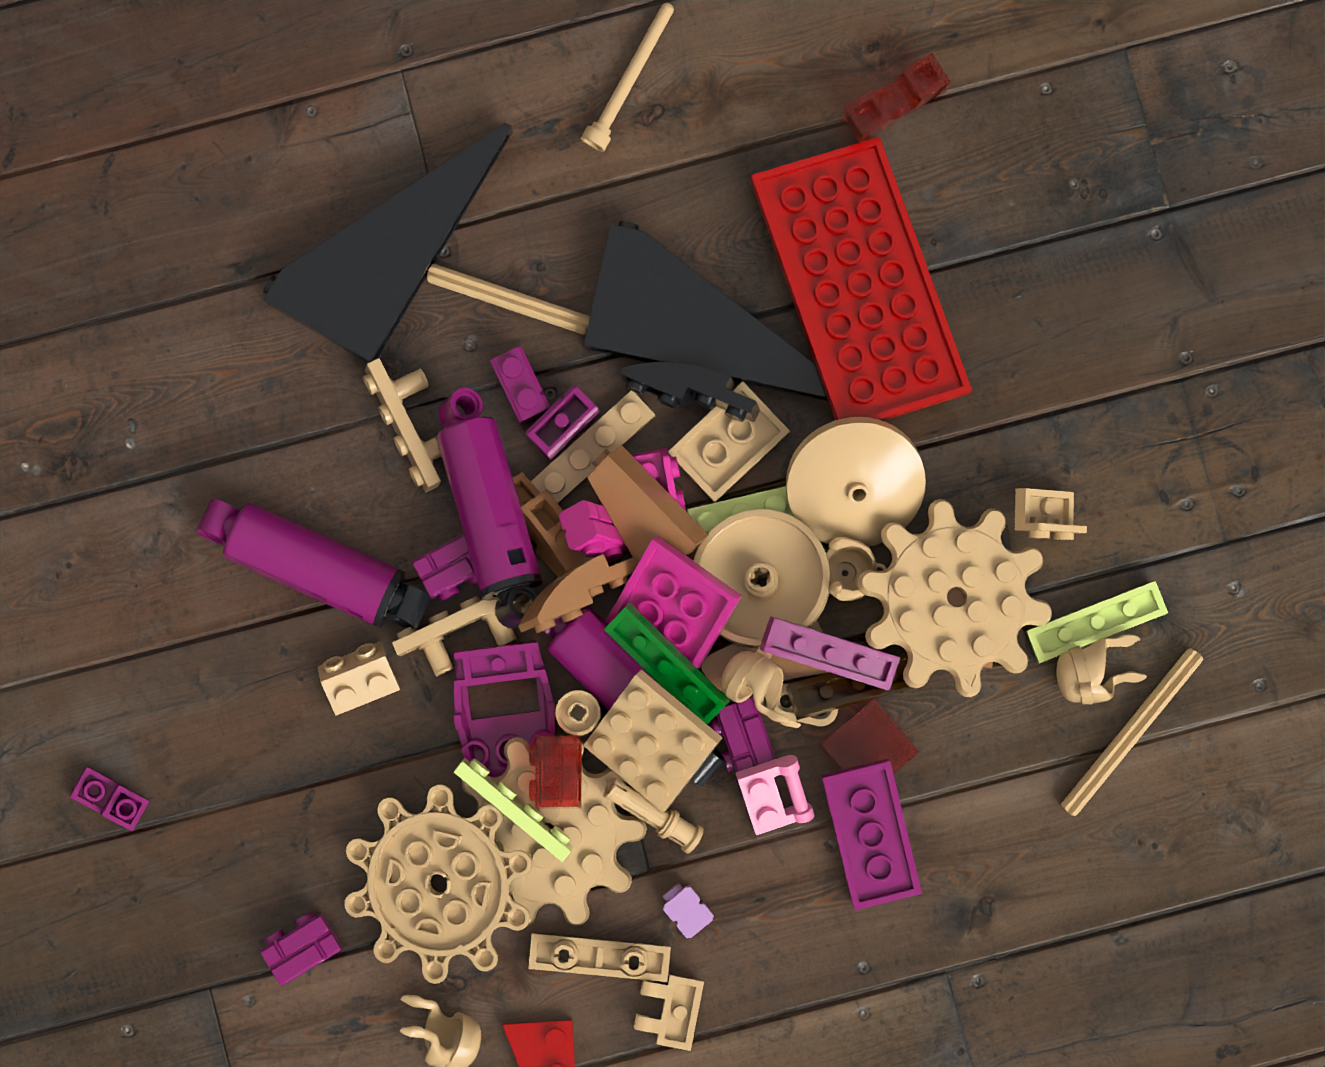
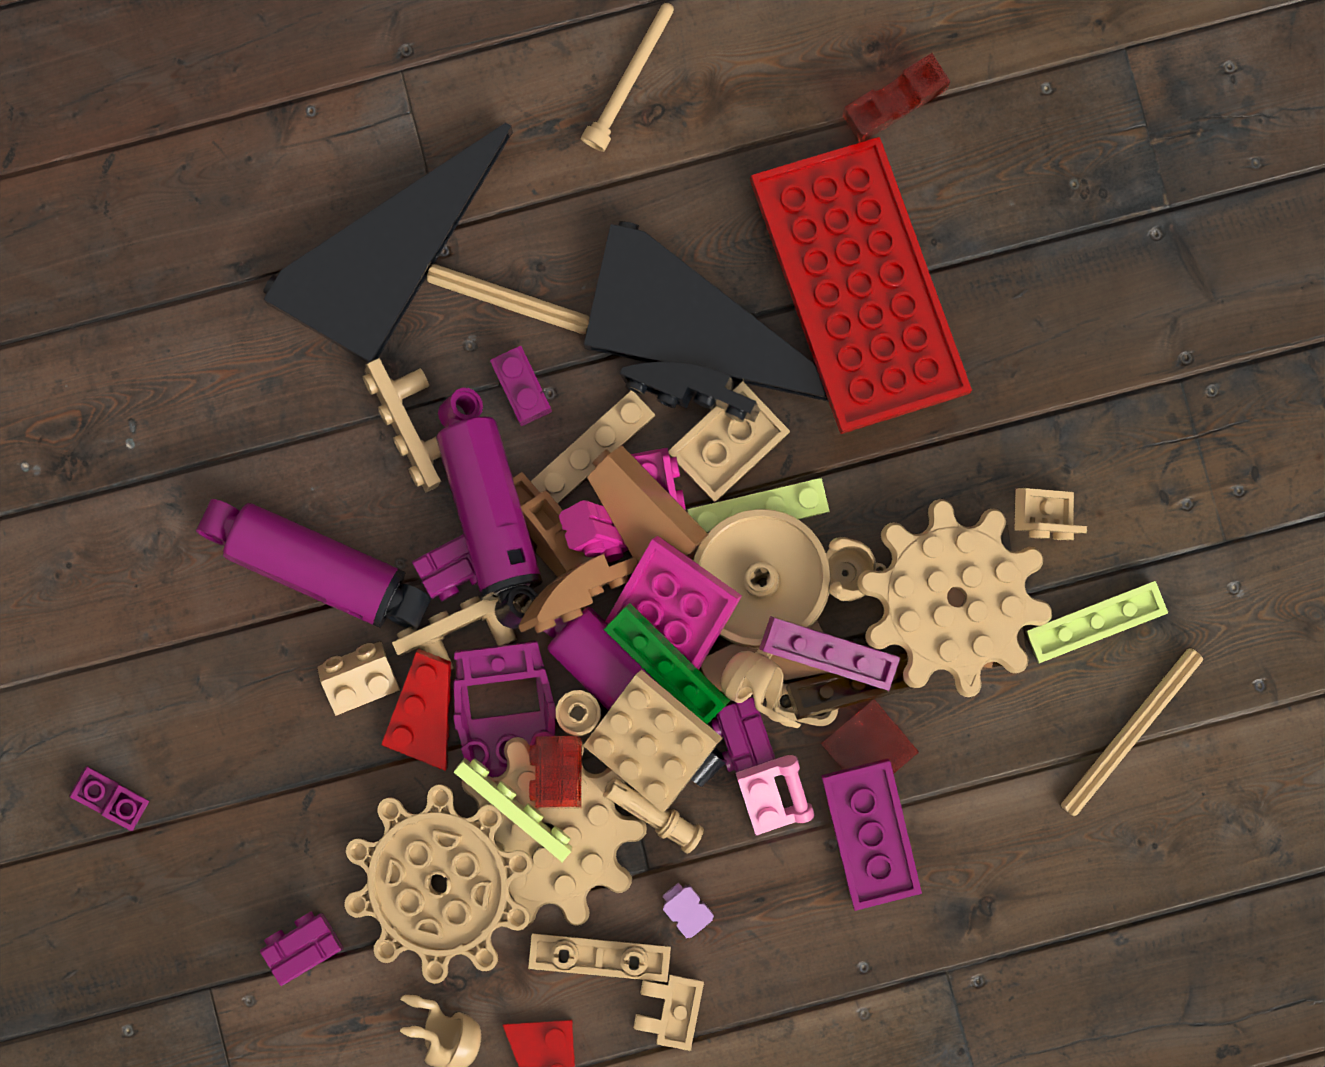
(421, 714): none -> red wing
(562, 422): magenta brick -> none
(855, 480): tan dish -> none
(1083, 670): tan hair -> none

